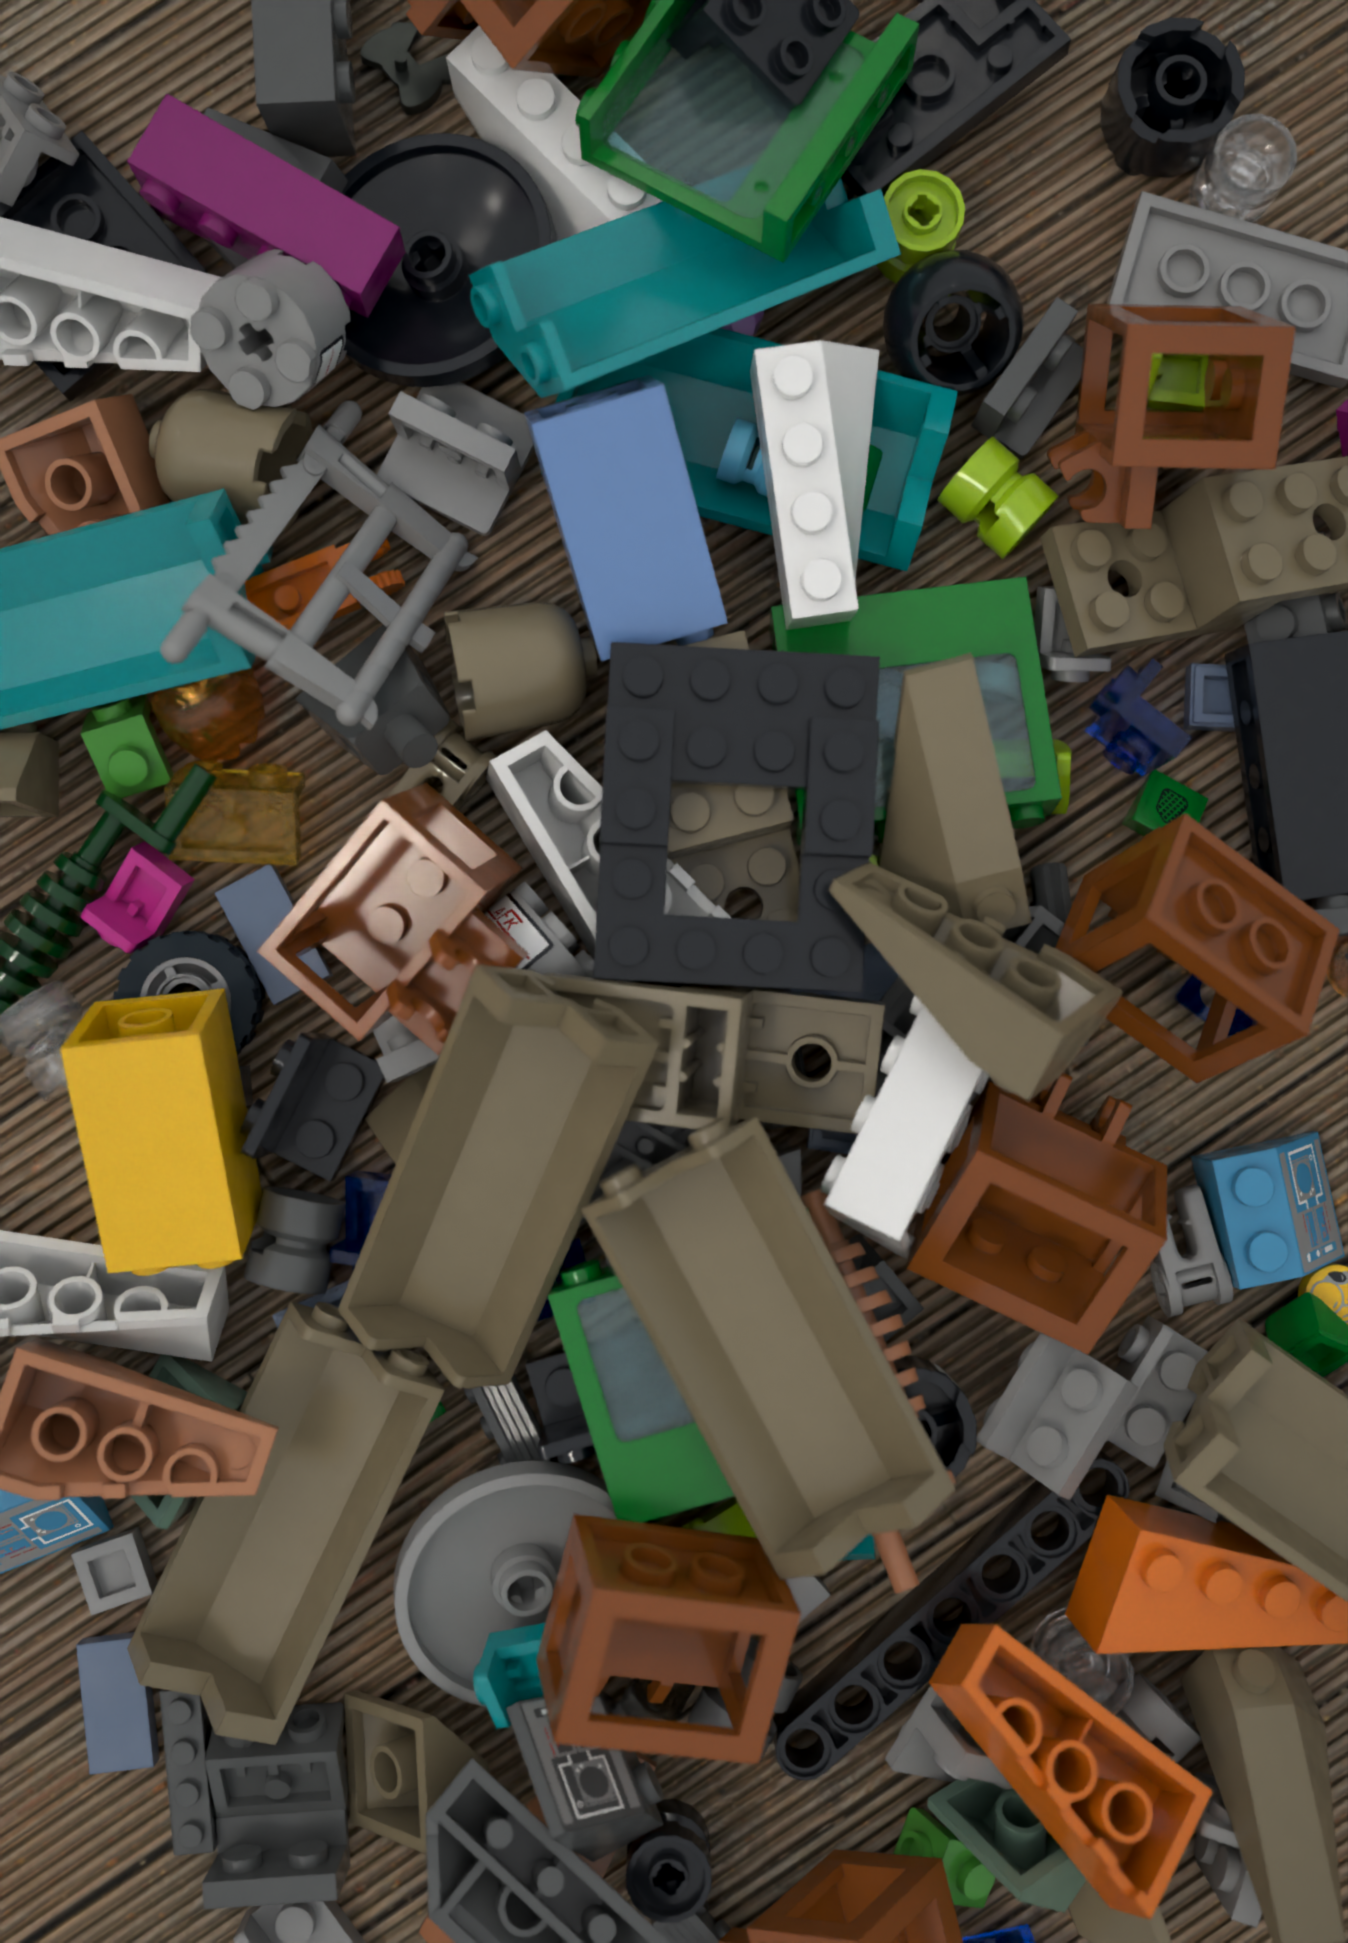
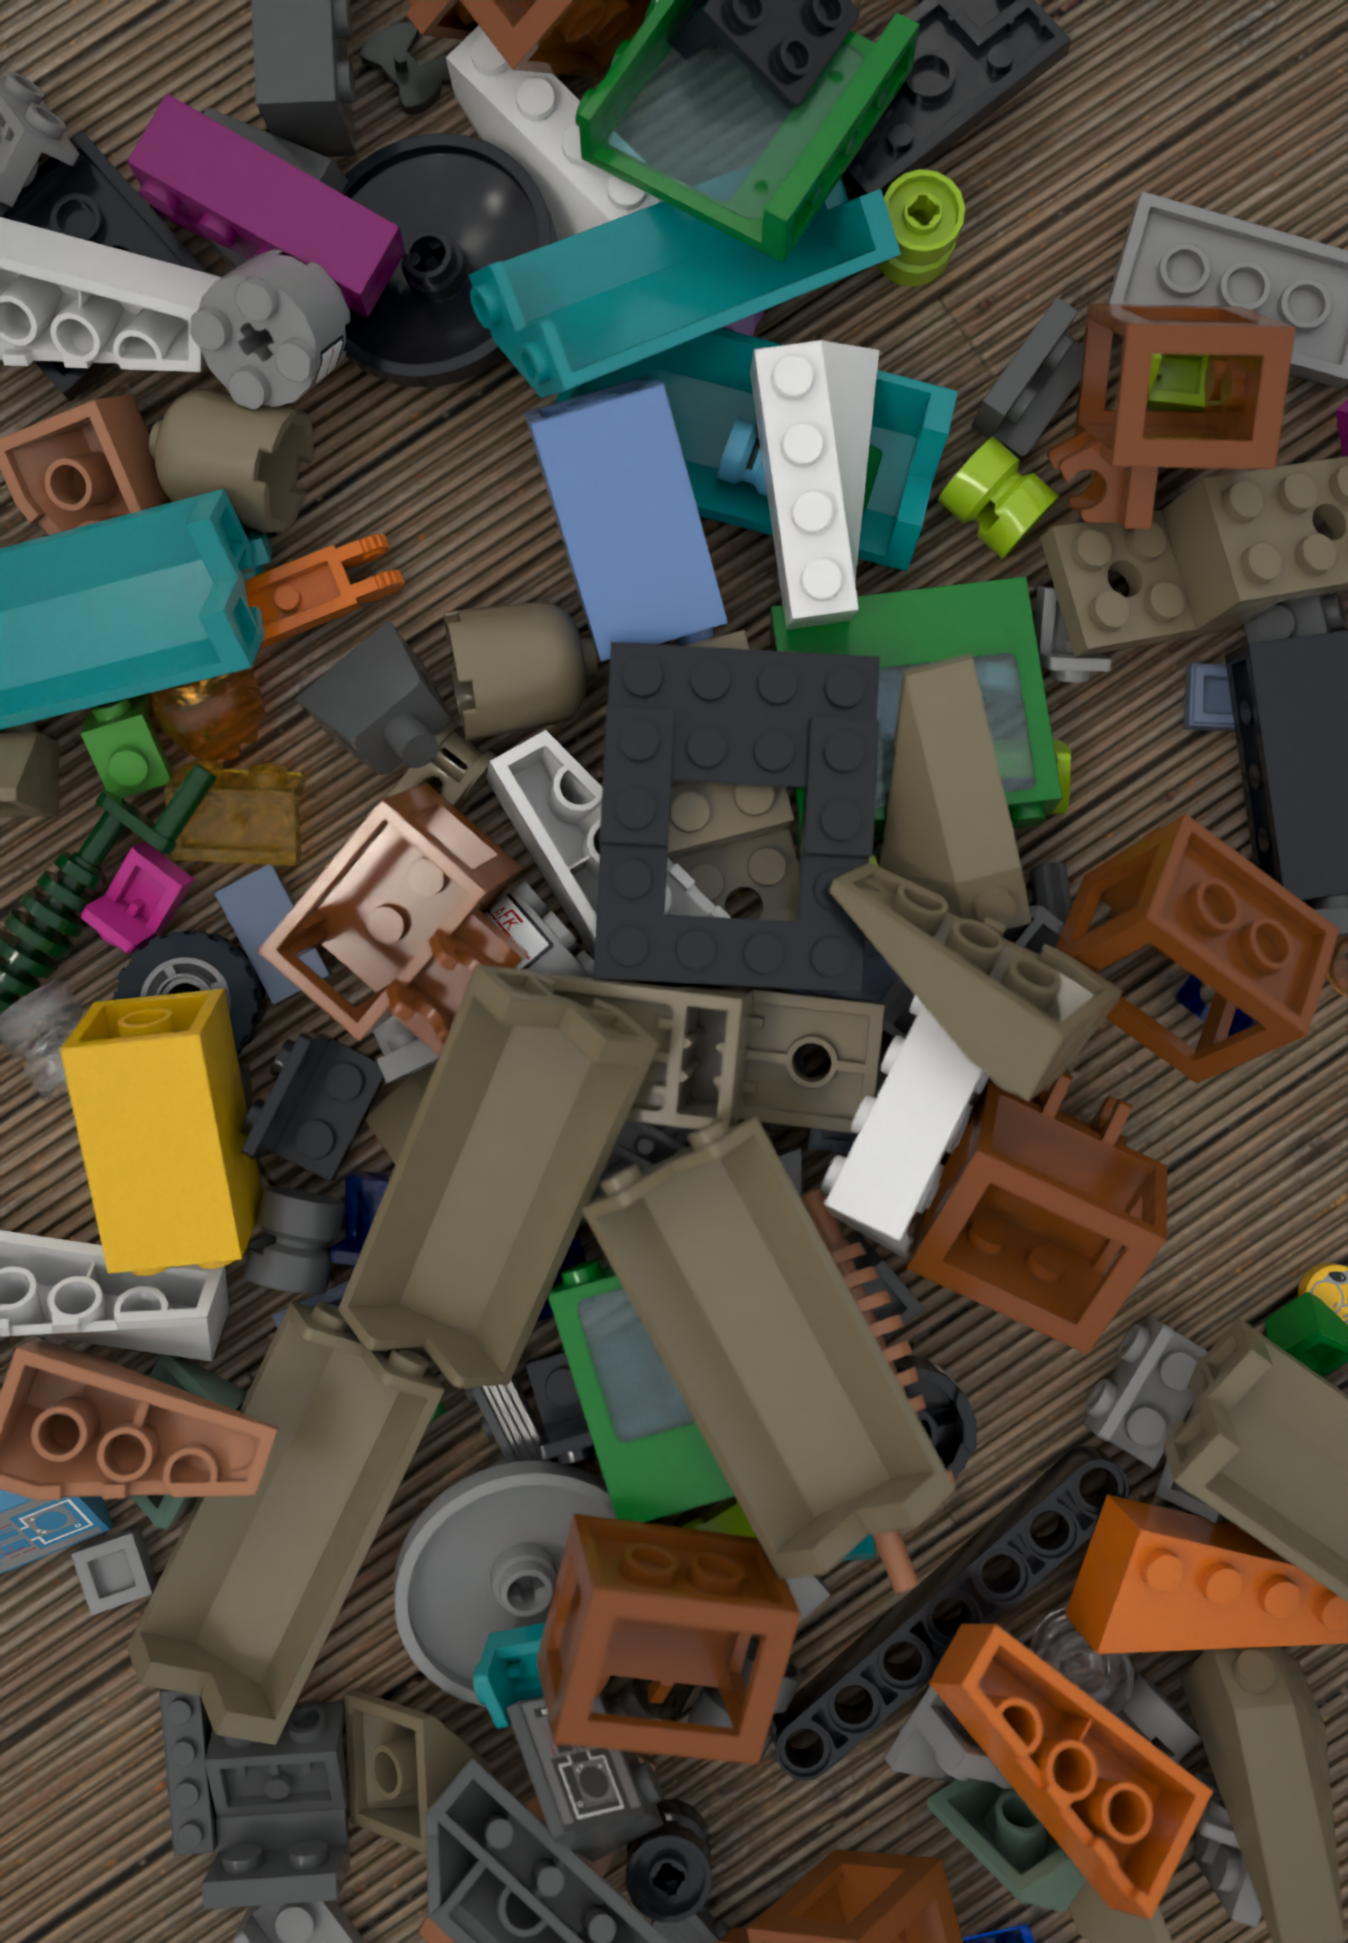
(115, 1707): sand blue tile -> none
(292, 652): light grey piece -> none
(457, 453): light grey bracket -> none
(943, 281): black wheel -> none
(966, 1875): bright green bracket -> none
(1056, 1414): light grey bracket -> none
(1131, 728): clear blue bracket -> none
(1161, 802): green slope -> none
(1170, 98): black brick -> none
(1200, 1261): light grey piece -> none
(1245, 168): clear wheel -> none
(1270, 1208): dark azure slope -> none

